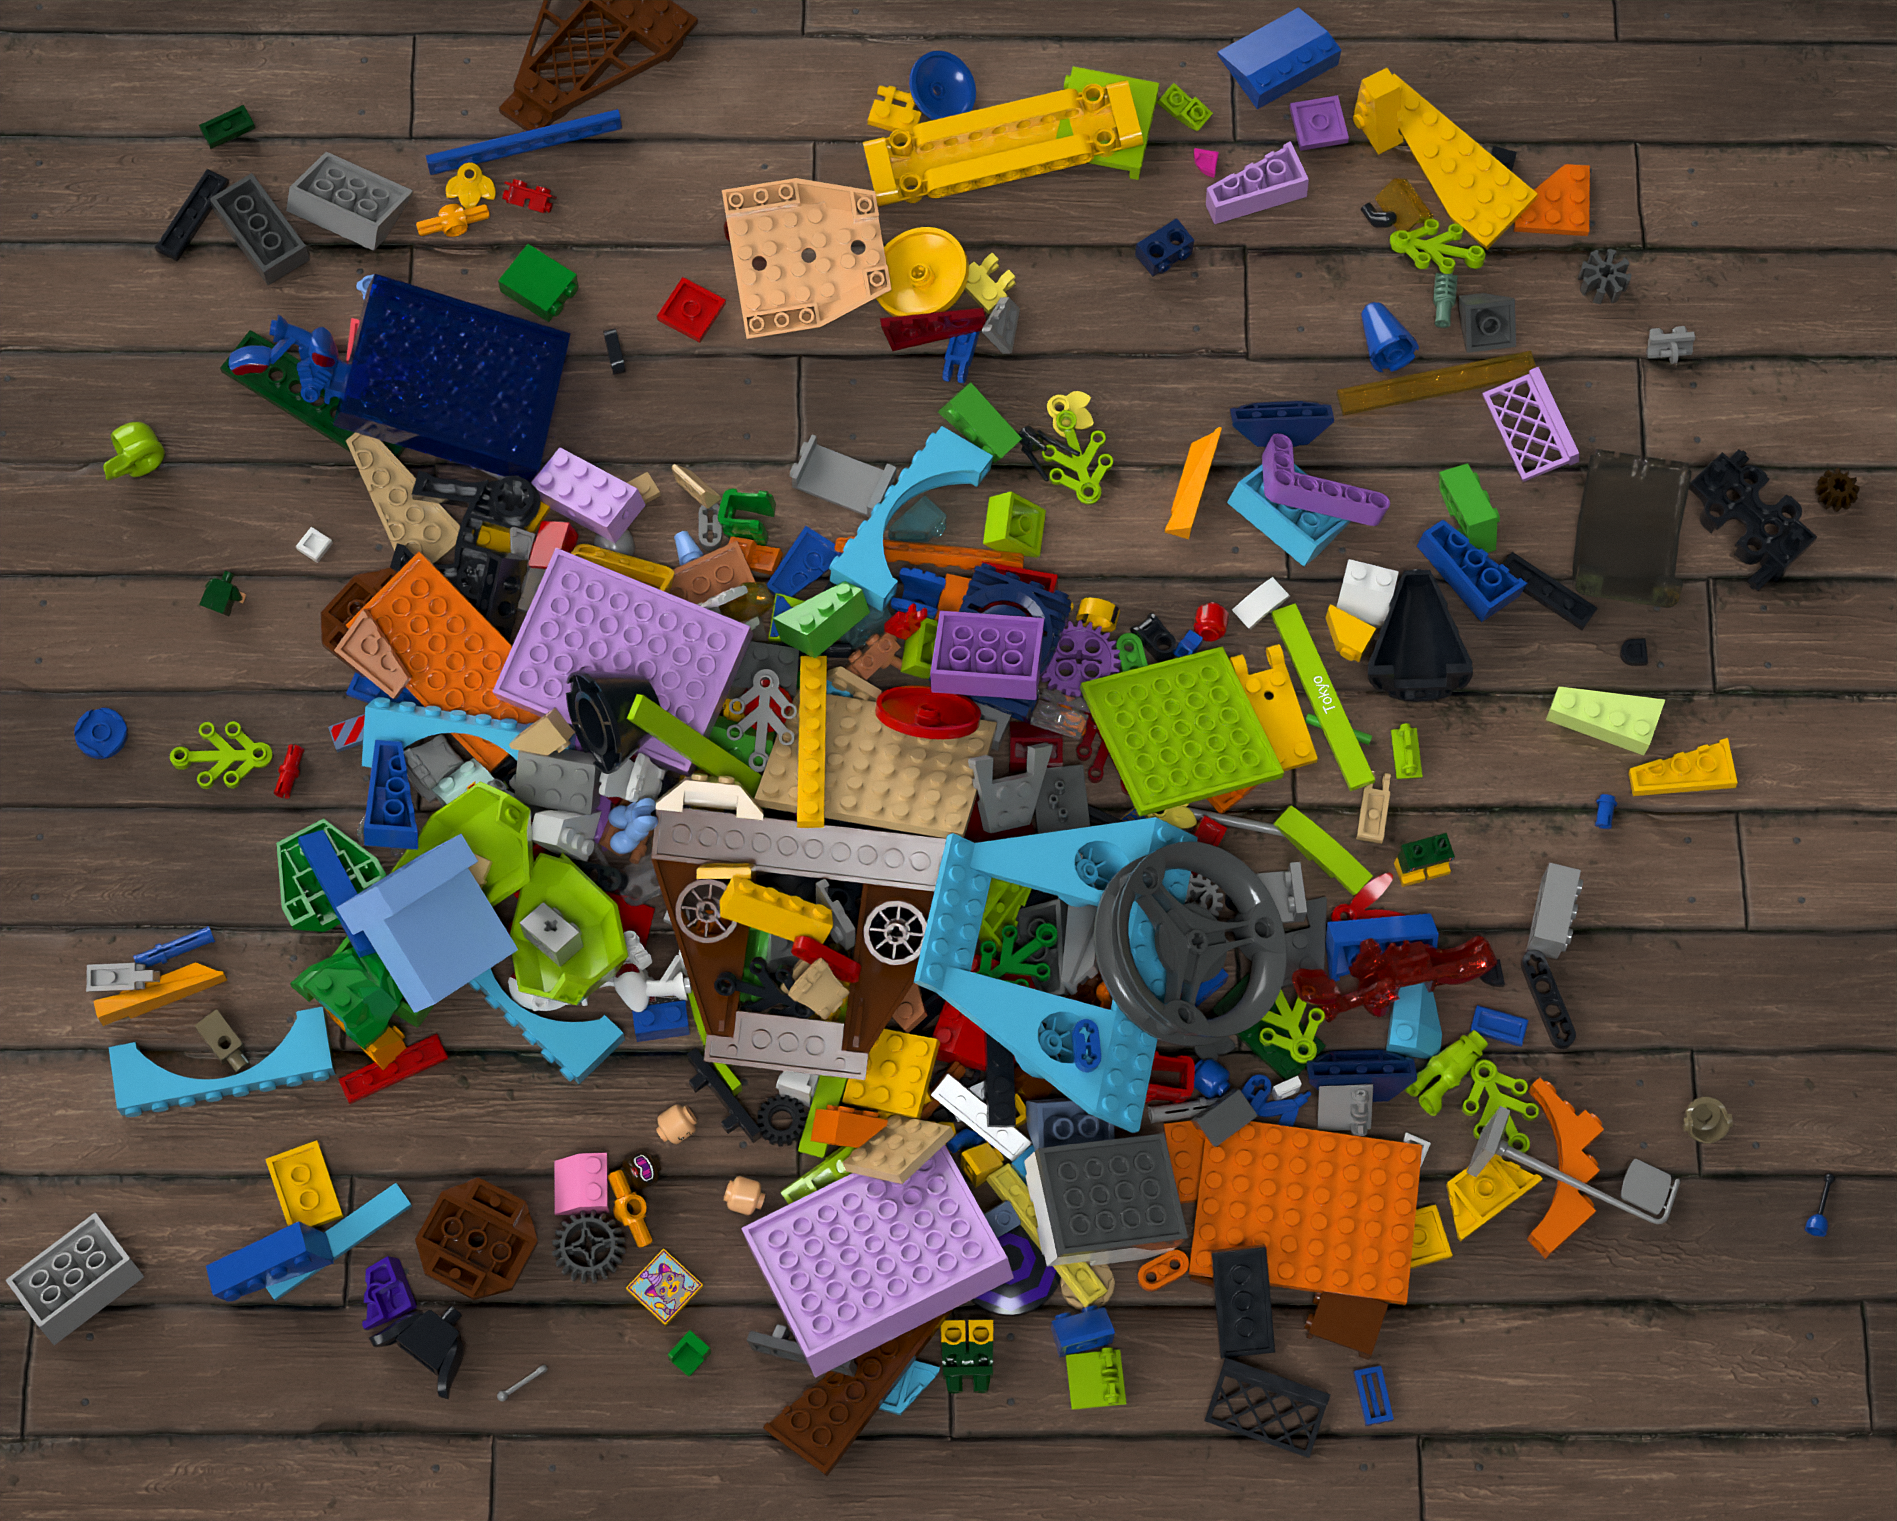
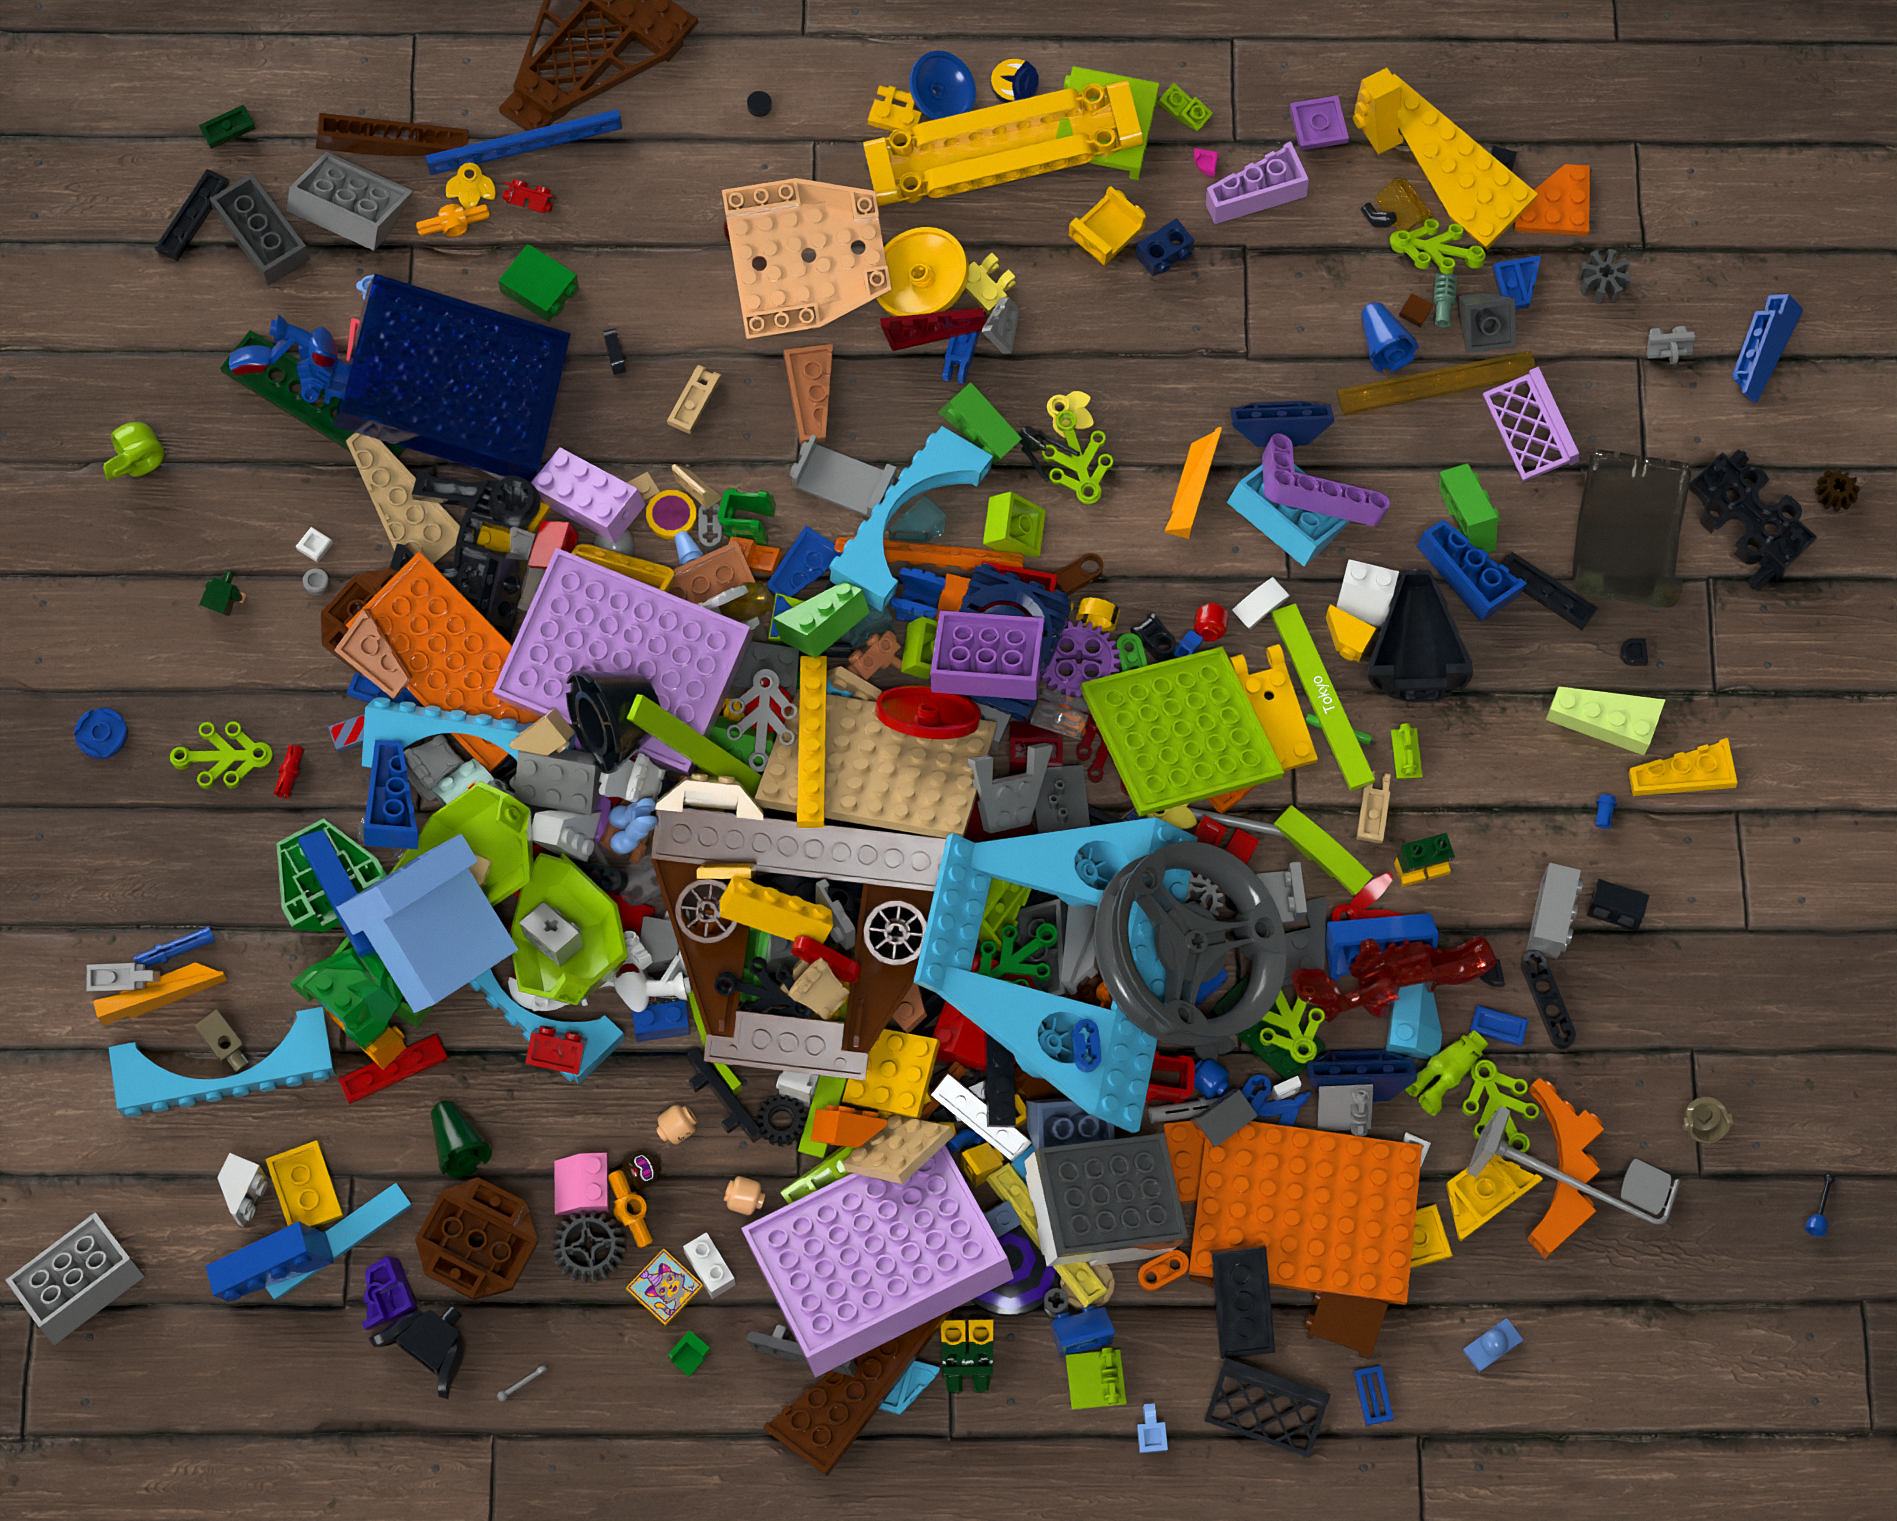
(241, 1186): none -> white slope
(316, 581): none -> light grey tile
(385, 136): none -> reddish brown slope
(457, 1141): none -> dark green cone
(556, 1049): none -> red bracket
(660, 943): none -> light grey torso
(670, 514): none -> tile
(691, 309): red plate -> none
(693, 399): none -> tan plate
(709, 1265): none -> white brick
(759, 103): none -> black tile
(809, 385): none -> nougat wing
(905, 624): red plate -> none
(1014, 80): none -> tile
(1049, 1298): none -> dark grey bush
(1073, 578): none -> reddish brown piece
(1108, 226): none -> yellow panel
(1151, 1434): none -> light blue plate
(1242, 845): none -> red piece
(1280, 57): blue slope -> none
(1416, 310): none -> reddish brown tile
(1492, 1345): none -> medium blue tile
(1517, 279): none -> blue wing
(1618, 905): none -> black hinge
(1765, 343): none -> blue wedge

